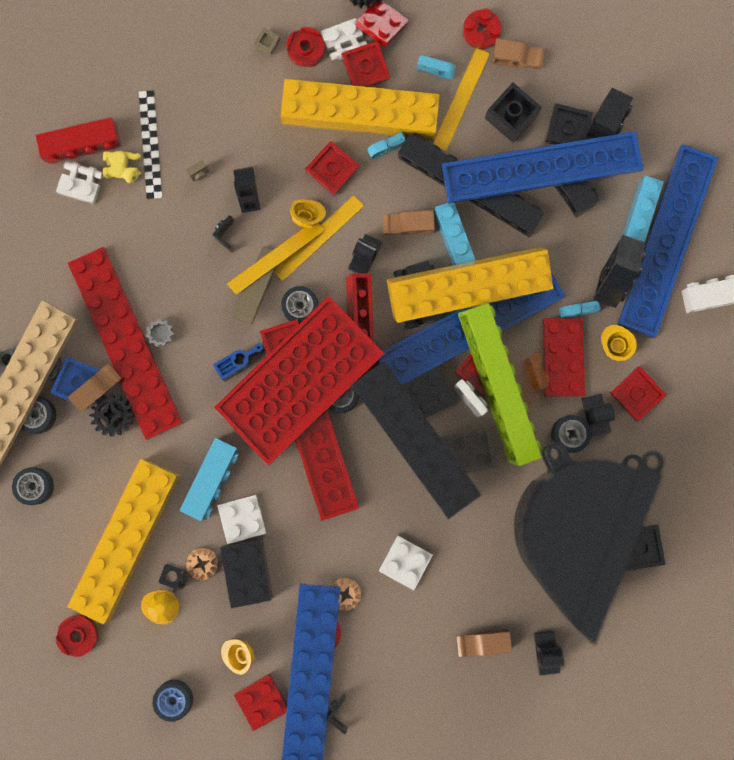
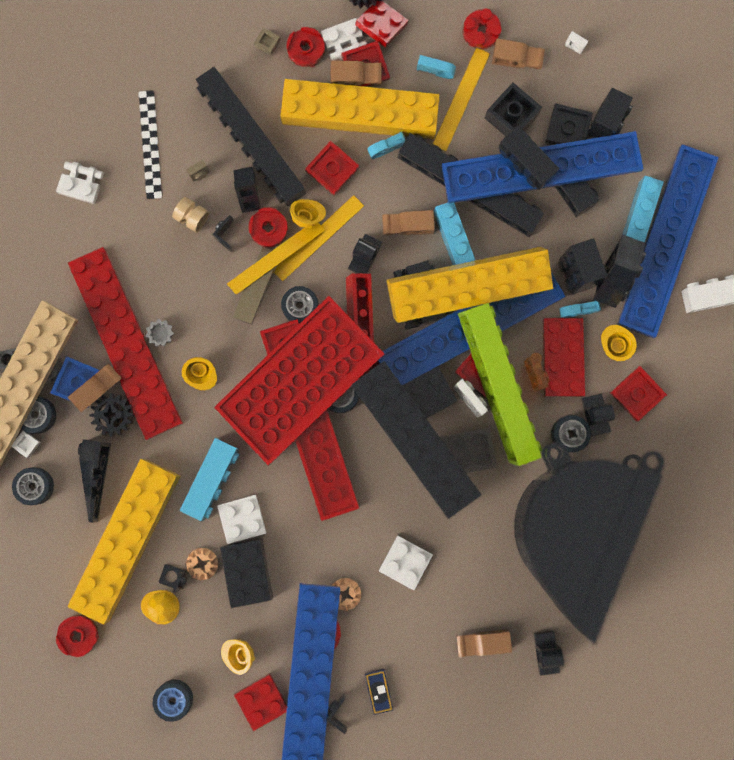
(26, 444): none -> white plate
(78, 140): red brick -> none
(93, 465): none -> black wedge
(119, 164): light yellow animal -> none
(188, 213): none -> tan wheel
(199, 373): none -> yellow piece
(228, 367): blue piece -> none
(250, 136): none -> black brick
(271, 238): none -> red plate
(355, 73): none -> medium nougat piece
(379, 691): none -> tile
(528, 158): none -> black brick
(576, 42): none -> white tile
(582, 266): none -> black brick
(648, 549): black plate -> none

